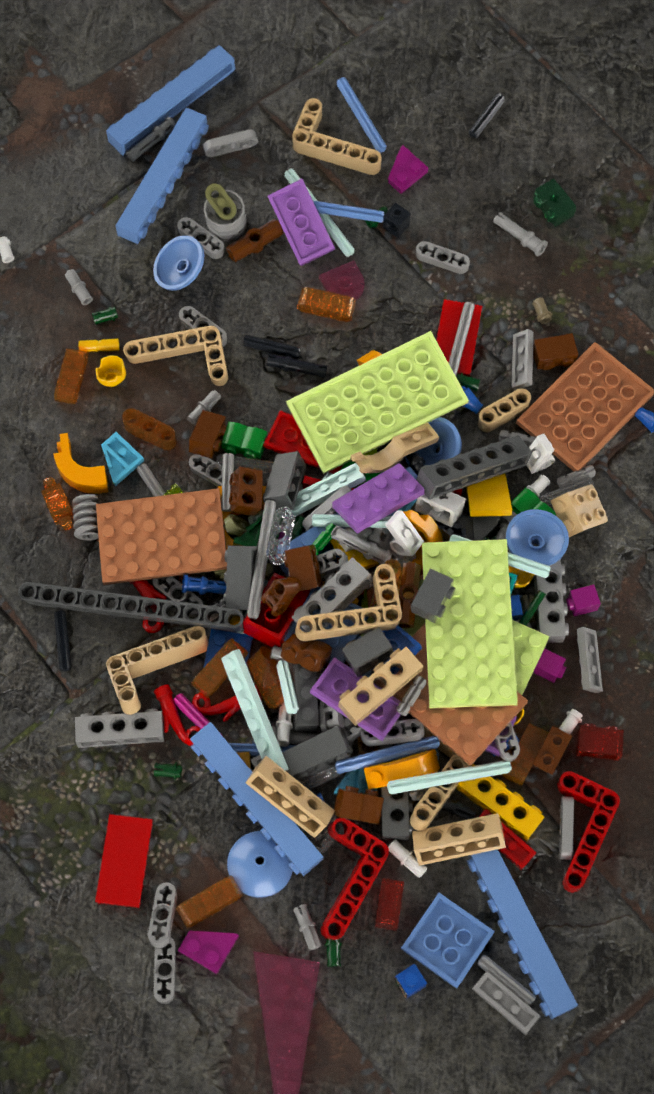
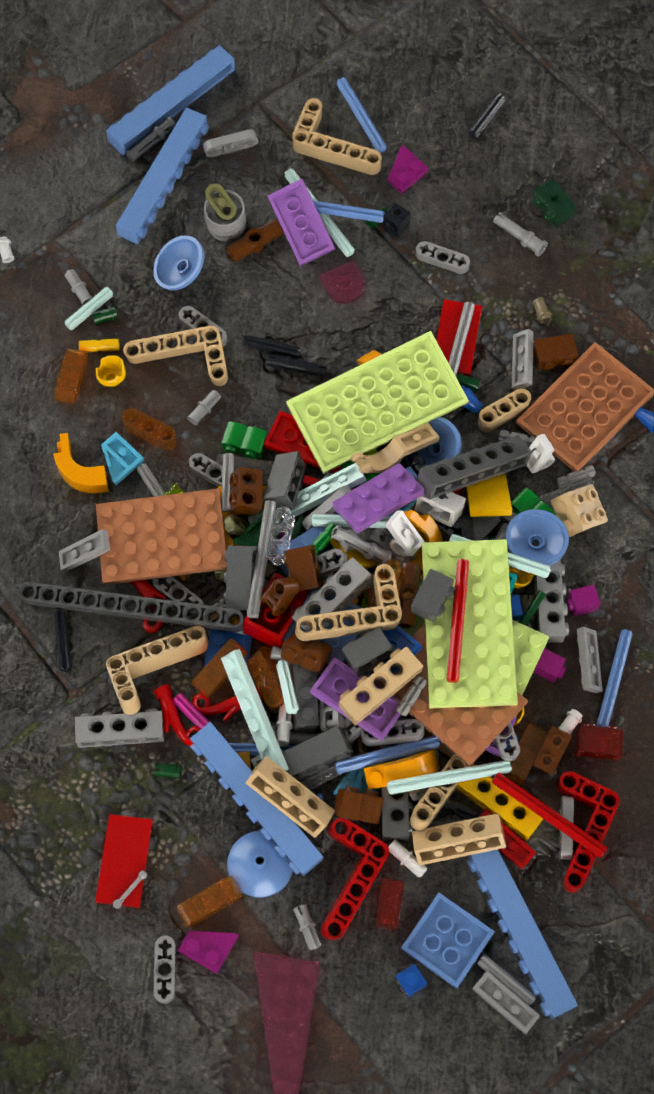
(57, 503): clear orange piece -> none
(84, 550): none -> light grey plate
(85, 517): light grey piece -> none
(87, 309): none -> light aqua axle
(118, 903): none -> light grey hinge
(157, 907): light grey beam -> none
(199, 230): light grey beam -> none
(202, 585): blue pin -> none
(207, 434): reddish brown brick -> none
(326, 304): clear orange beam -> none
(333, 952): dark green pin -> none
(457, 624): none -> red axle
(539, 485): white pin -> none
(549, 815): none -> red axle
(614, 678): none -> medium blue axle

